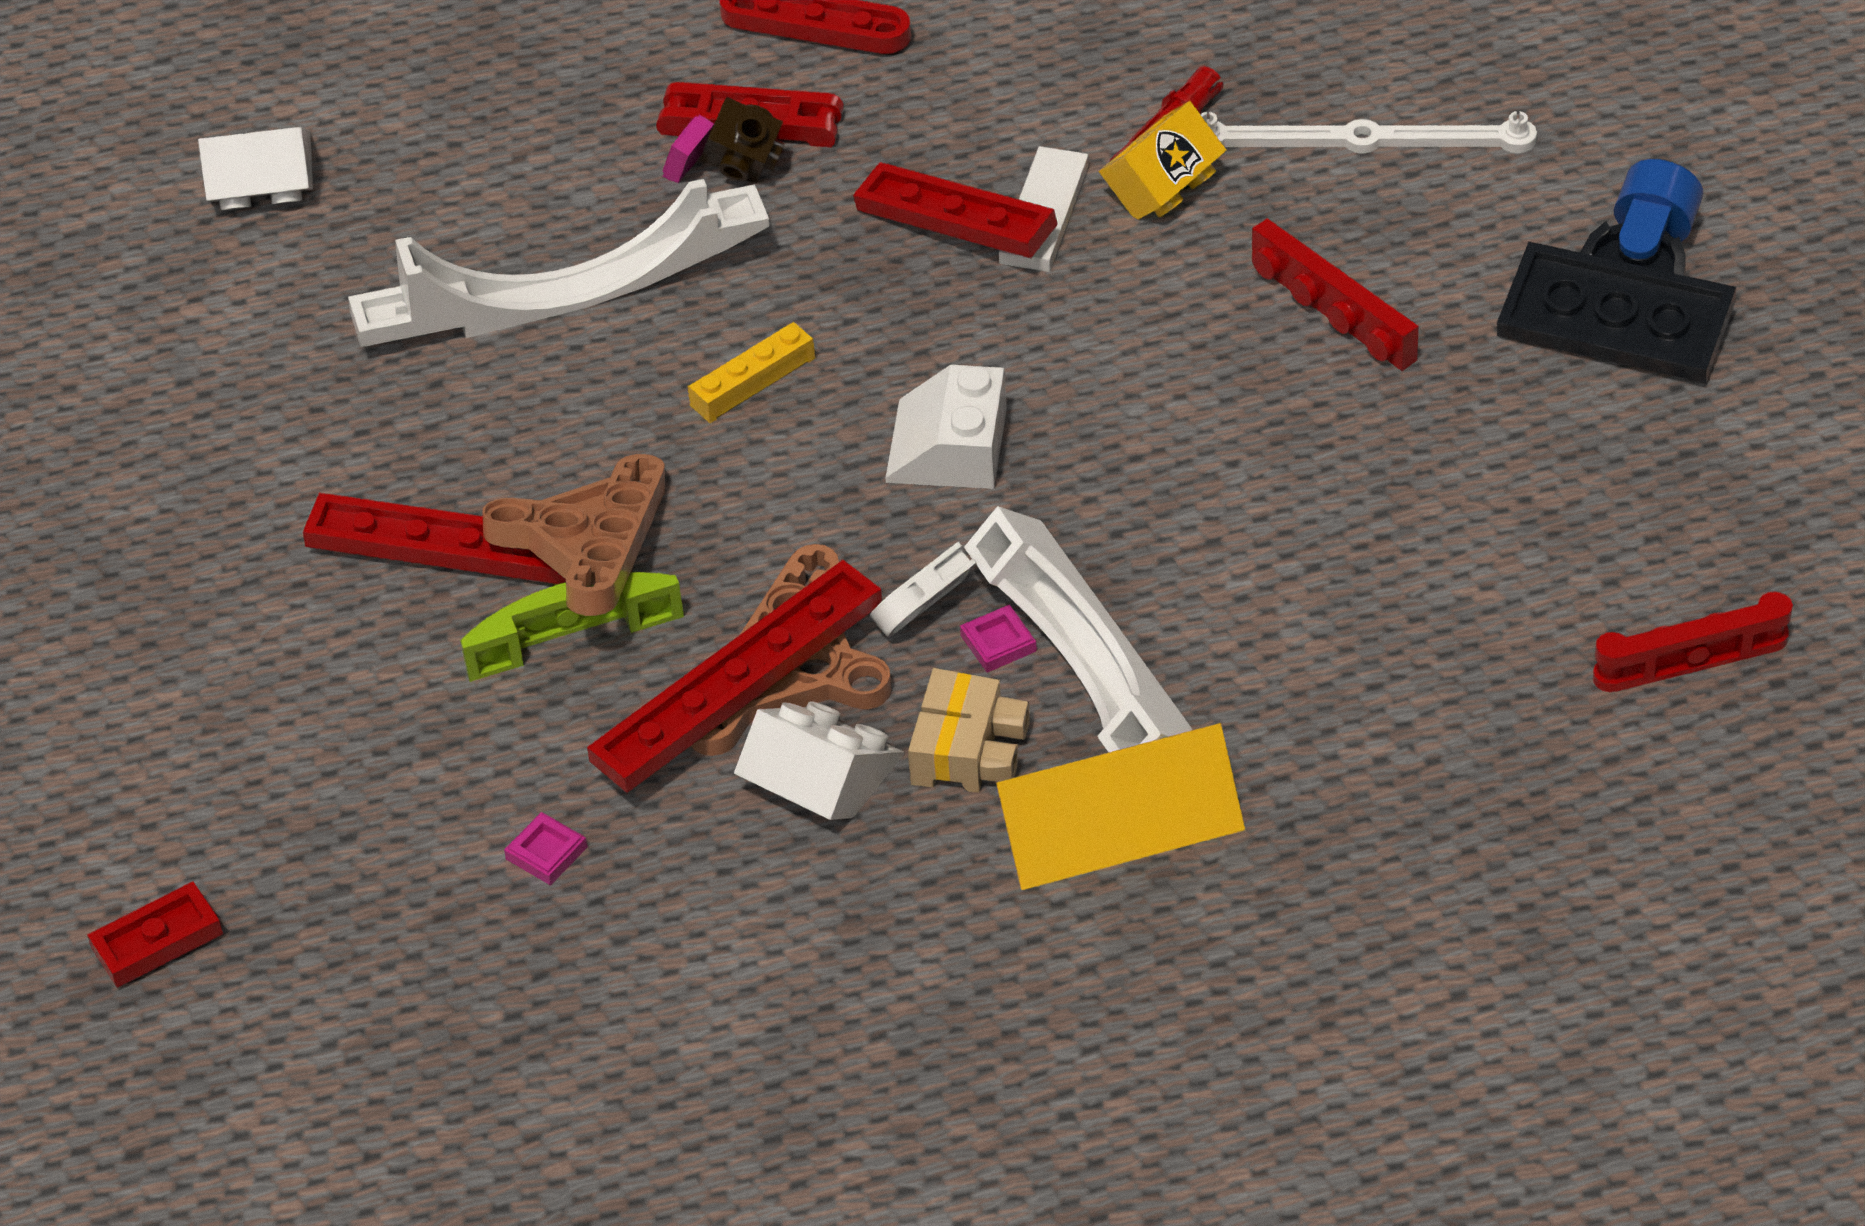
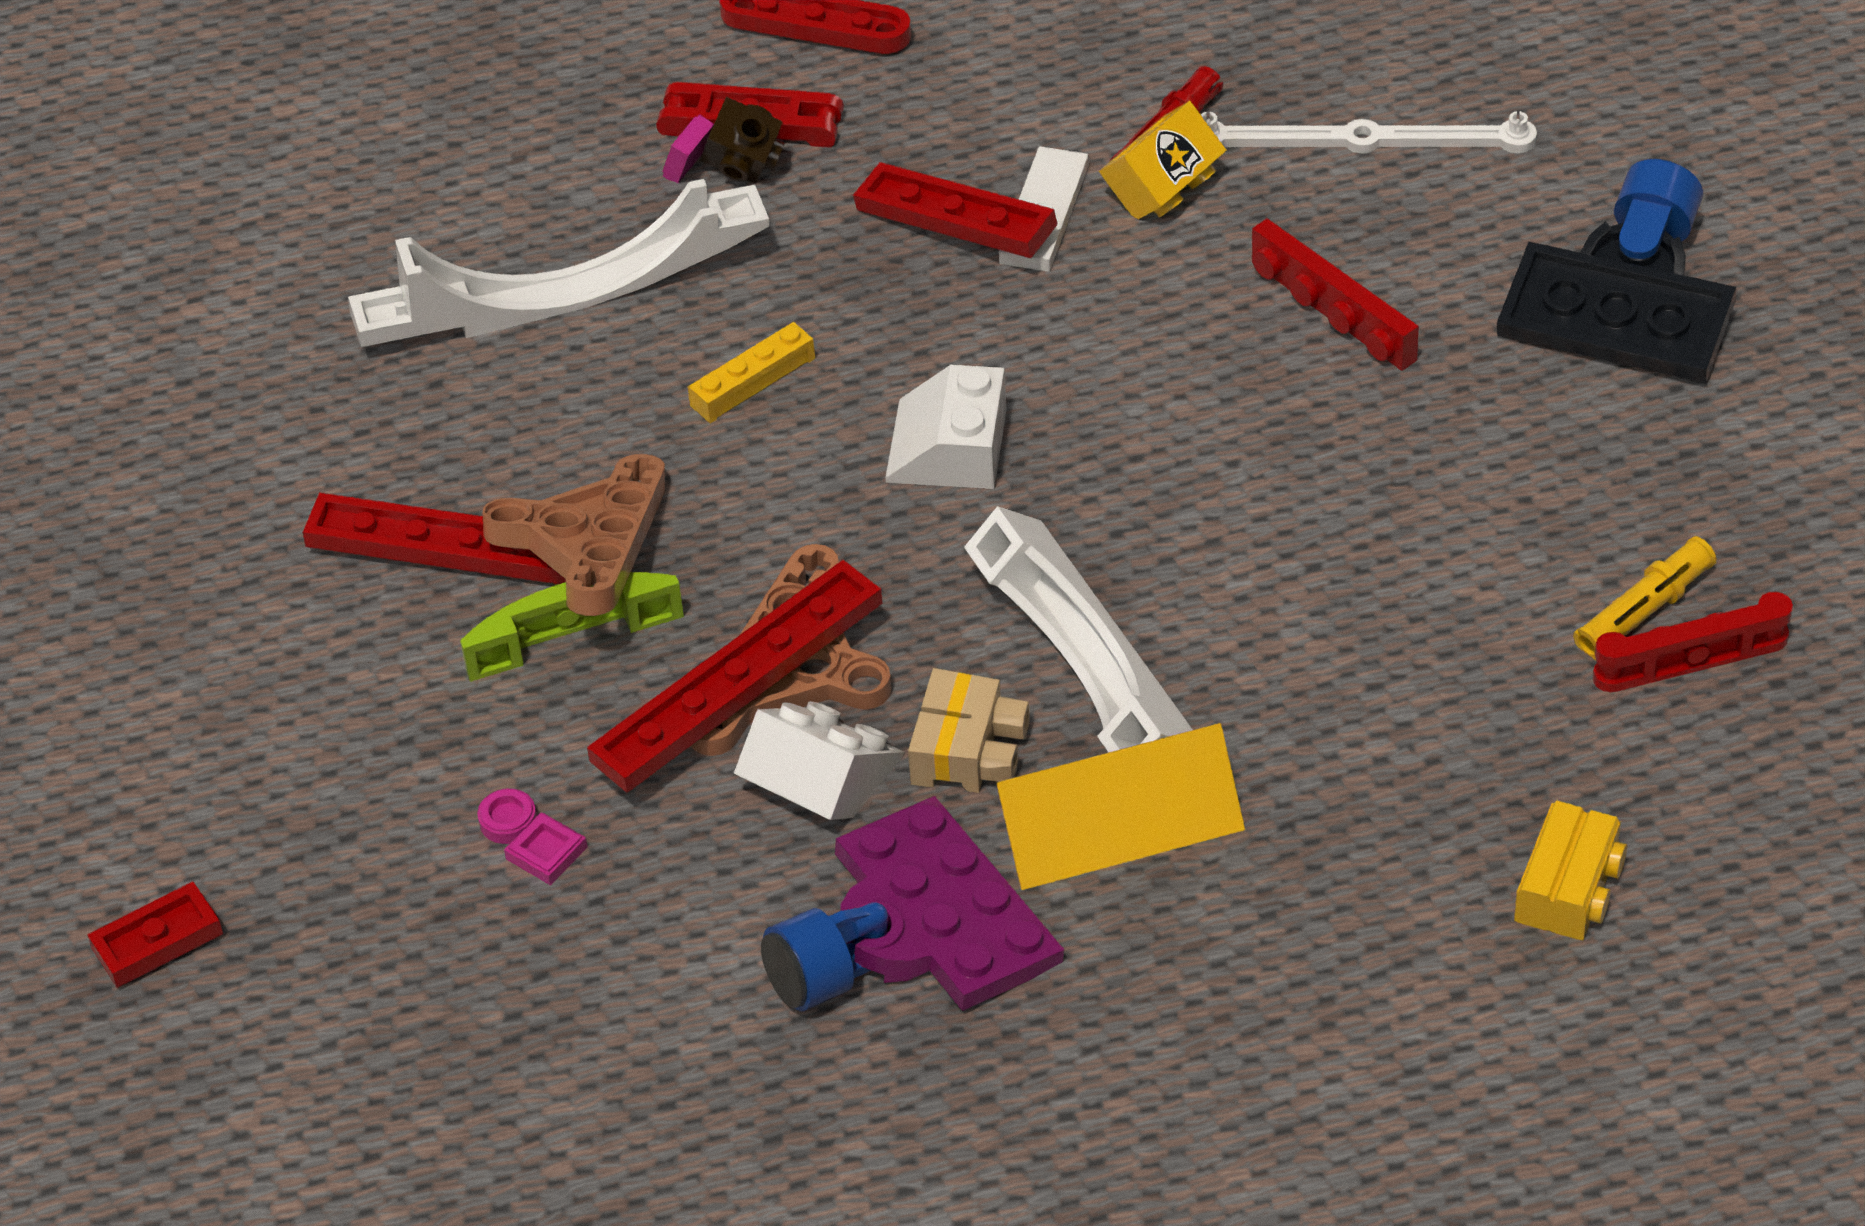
(257, 165): white slope -> none
(505, 814): none -> dark pink tile
(917, 908): none -> magenta plate
(922, 590): white piece -> none
(998, 638): dark pink tile -> none
(1569, 871): none -> yellow brick
(1686, 562): none -> yellow pin

